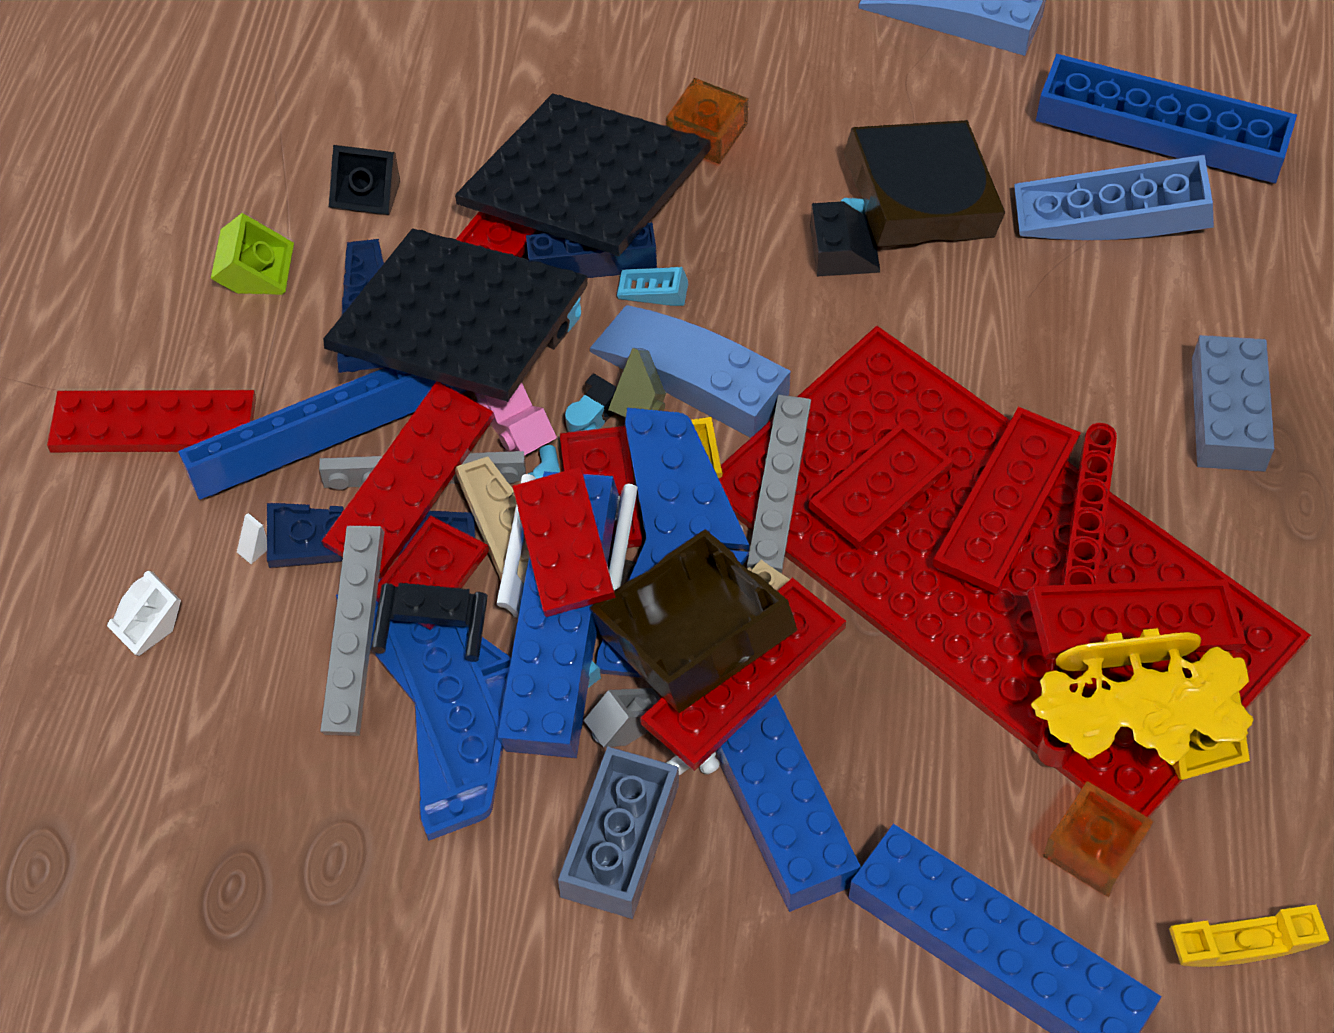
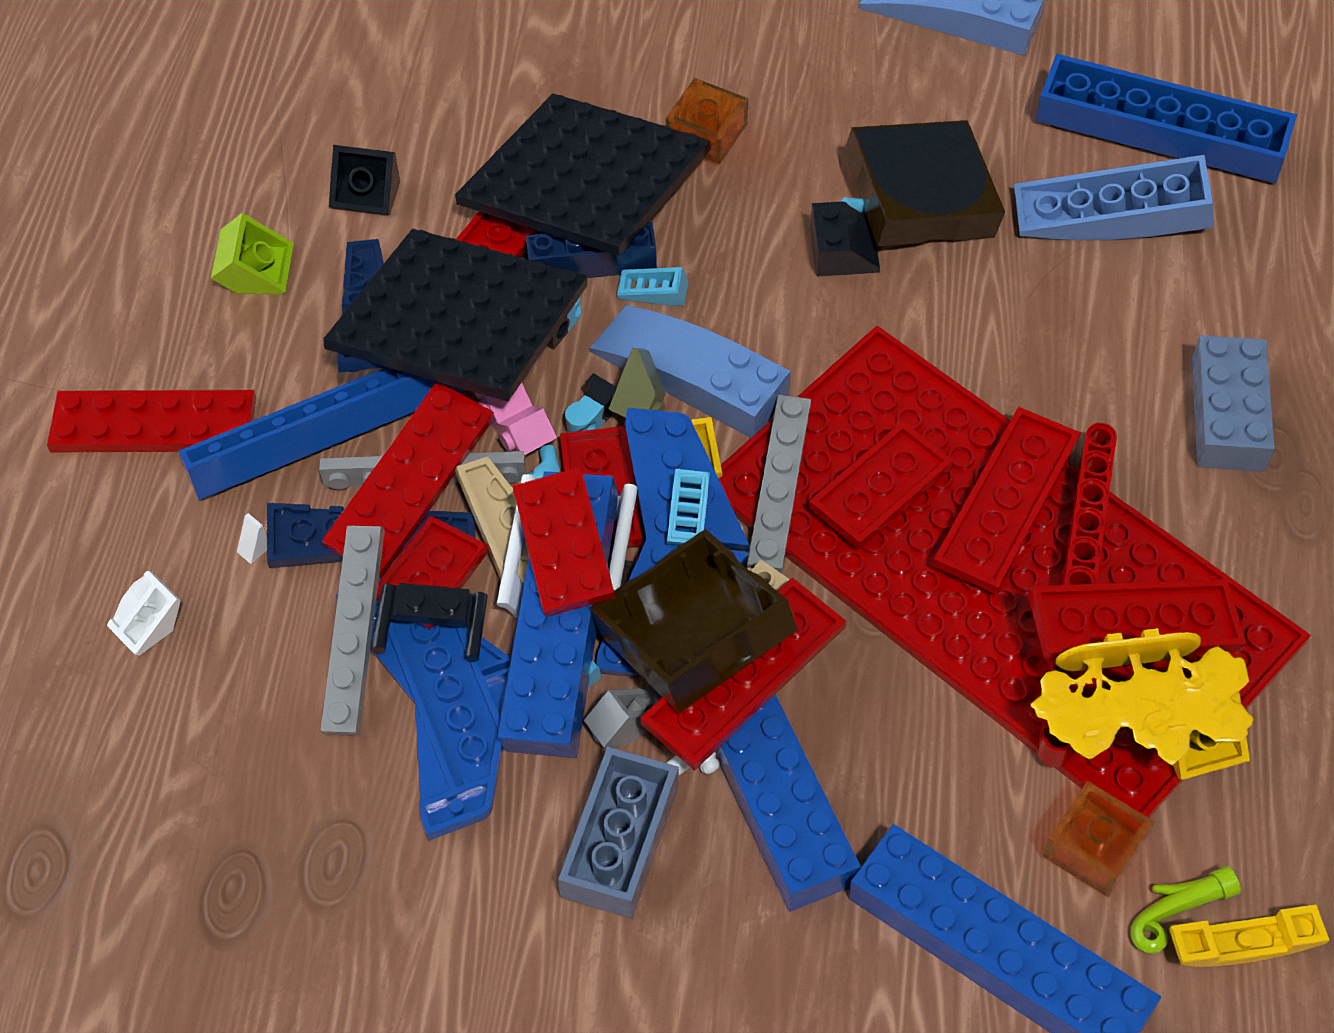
(691, 479): none -> medium azure slope
(1181, 897): none -> lime plant

